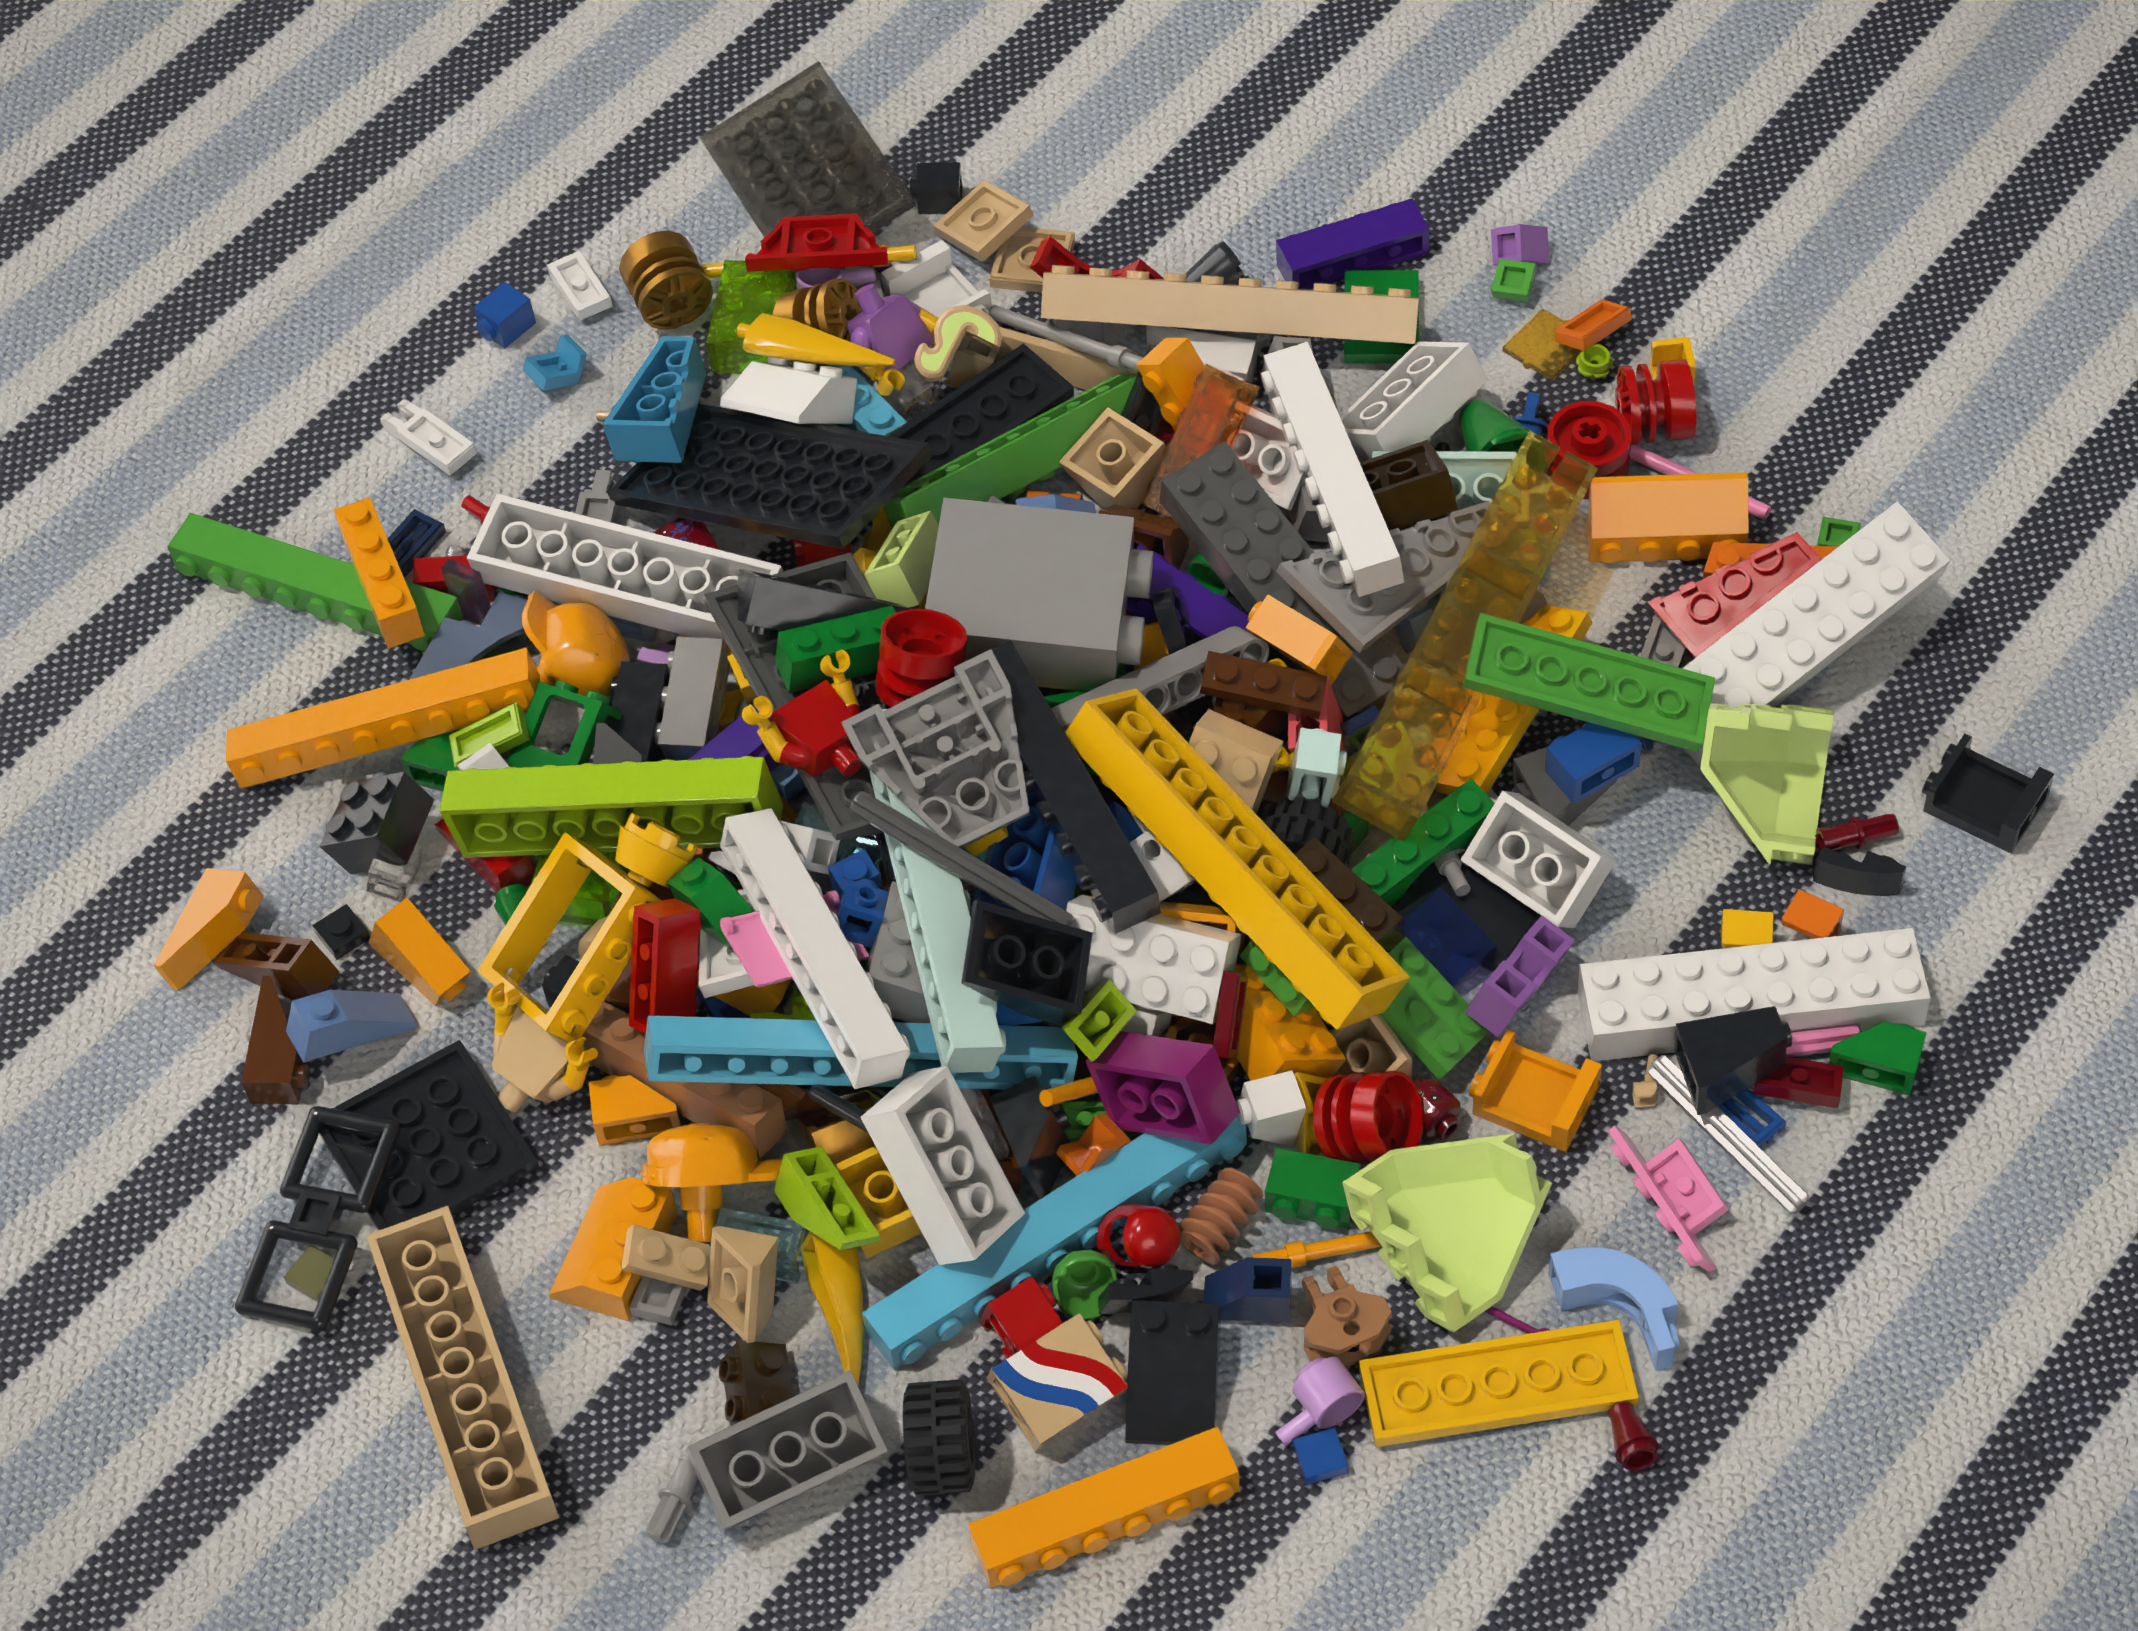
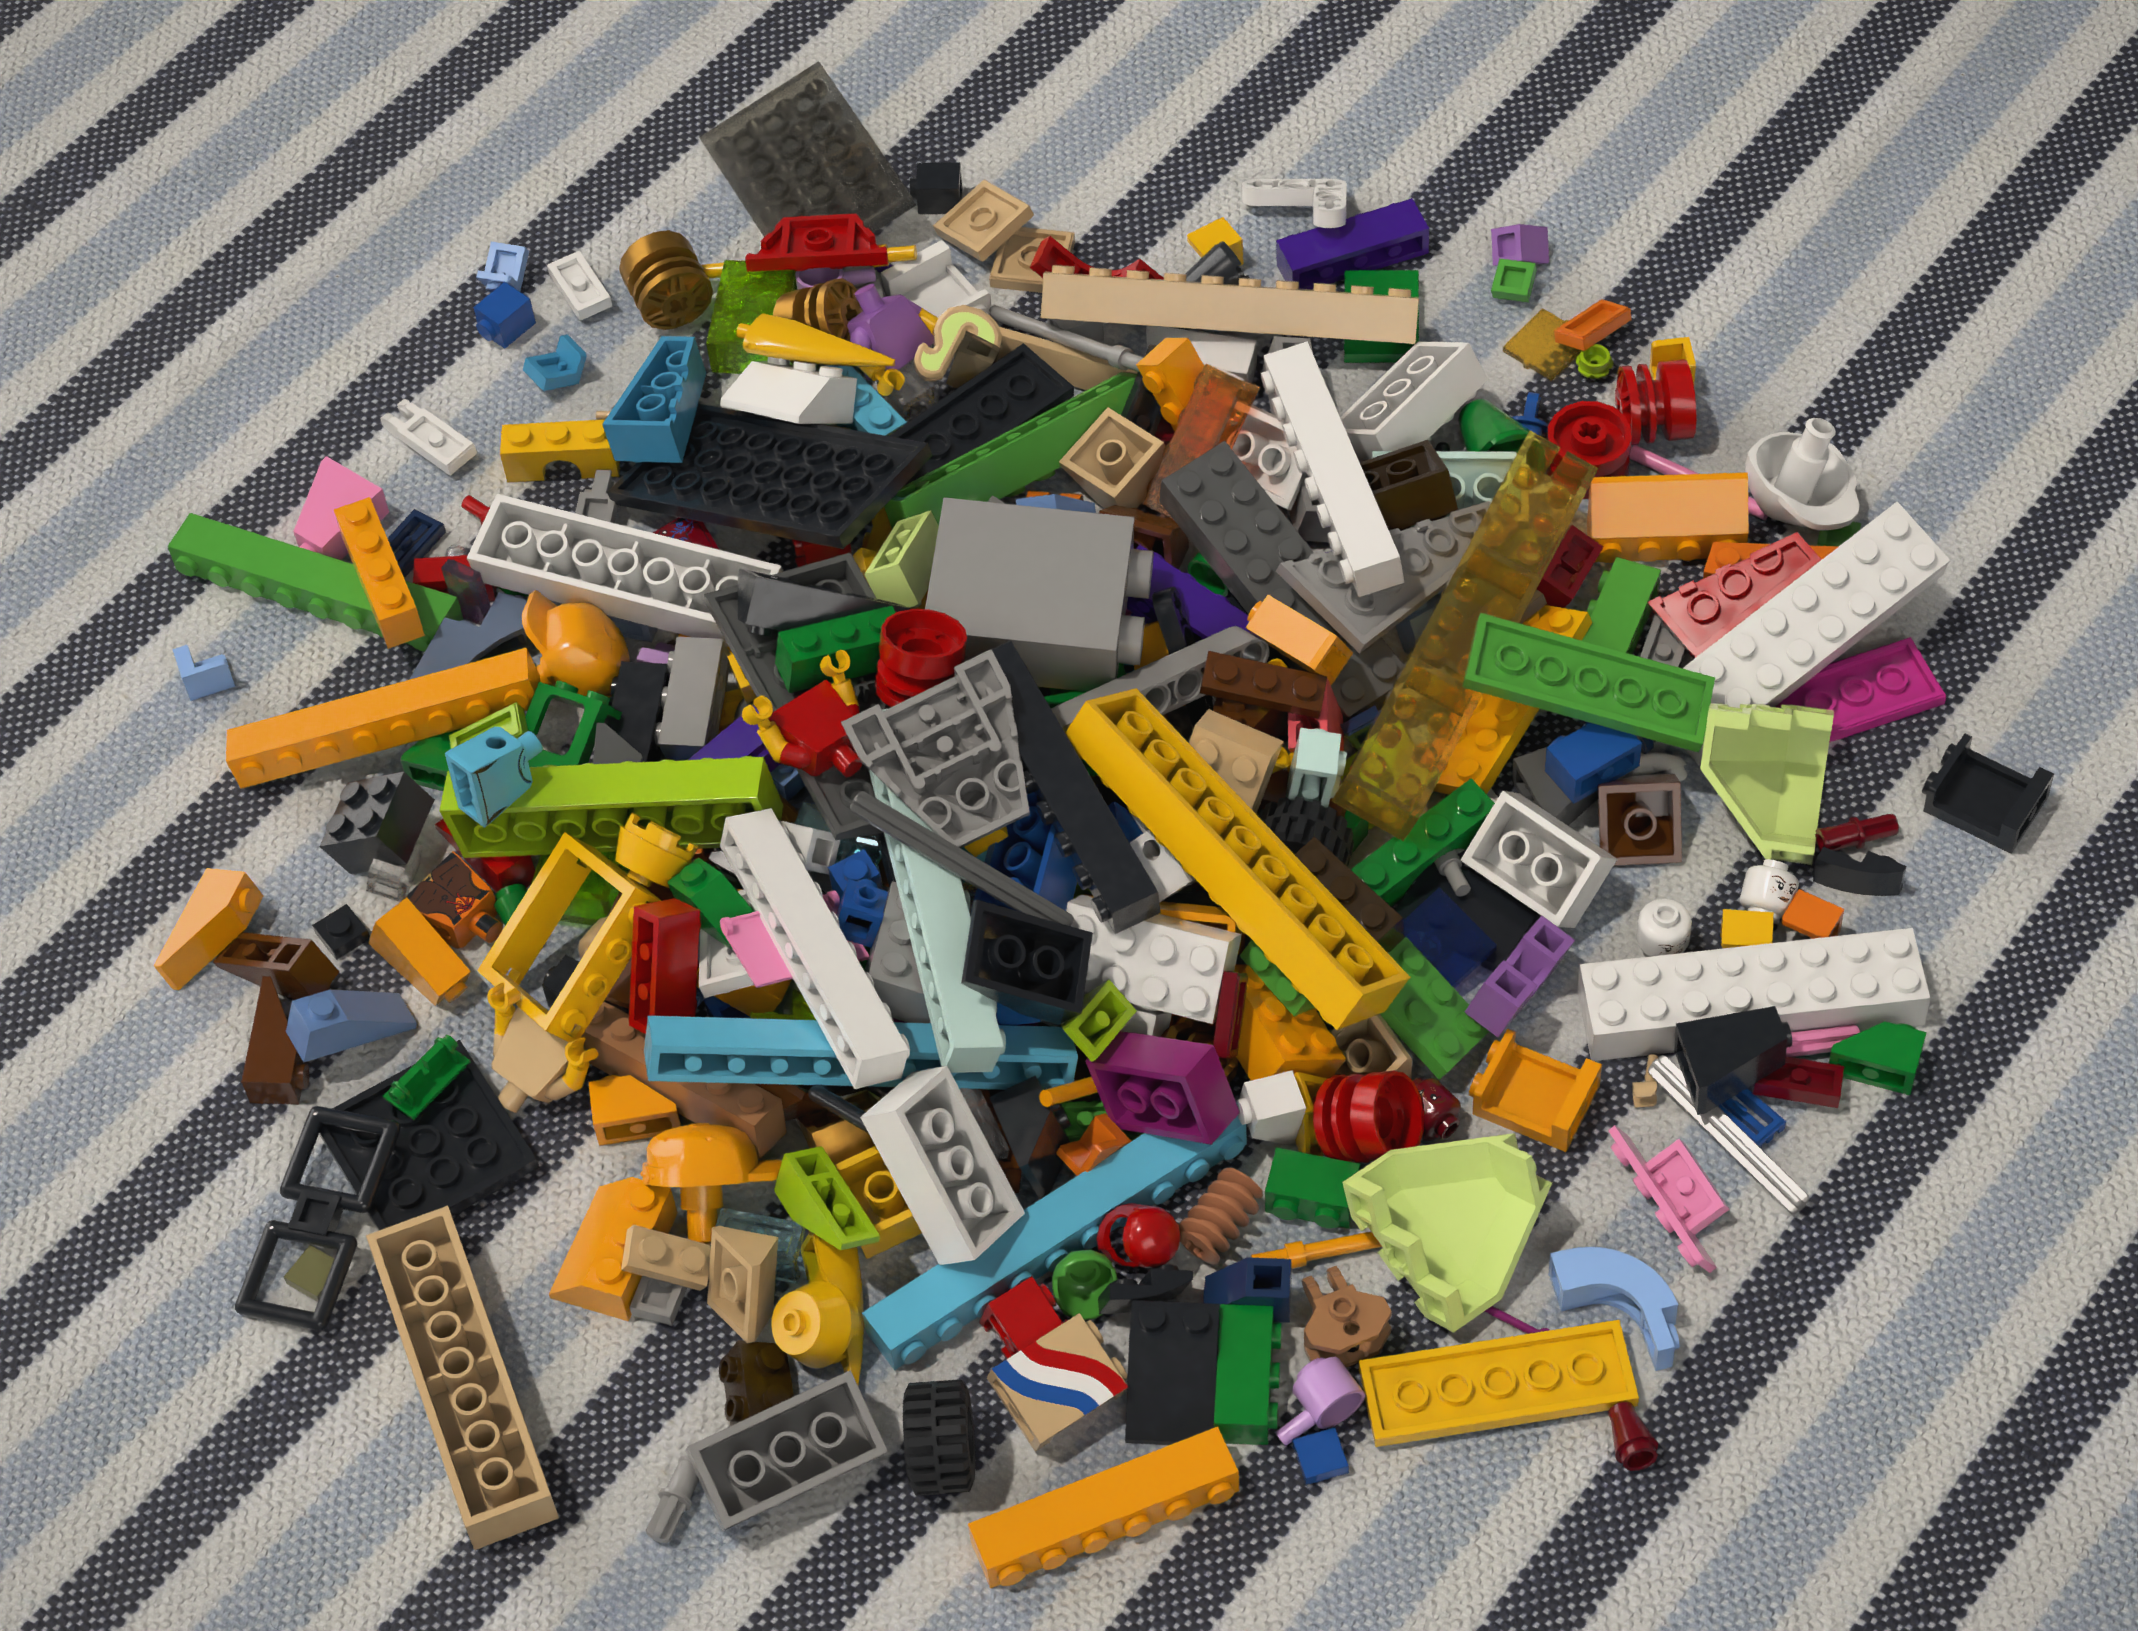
(203, 676): none -> light blue panel
(331, 489): none -> bright pink slope
(427, 1077): none -> green hinge
(457, 903): none -> torso
(491, 772): none -> medium azure torso
(504, 264): none -> light blue bracket
(531, 446): none -> yellow arch
(815, 1324): none -> yellow cone
(1213, 233): none -> yellow panel
(1247, 1374): none -> green brick
(1325, 196): none -> white beam
(1569, 567): none -> dark red brick
(1622, 605): none -> bright green brick
(1641, 819): none -> reddish brown slope
(1659, 762): none -> white arm
(1663, 927): none -> white head
(1769, 888): none -> white head
(1803, 478): none -> white piece
(1871, 688): none -> dark pink tile

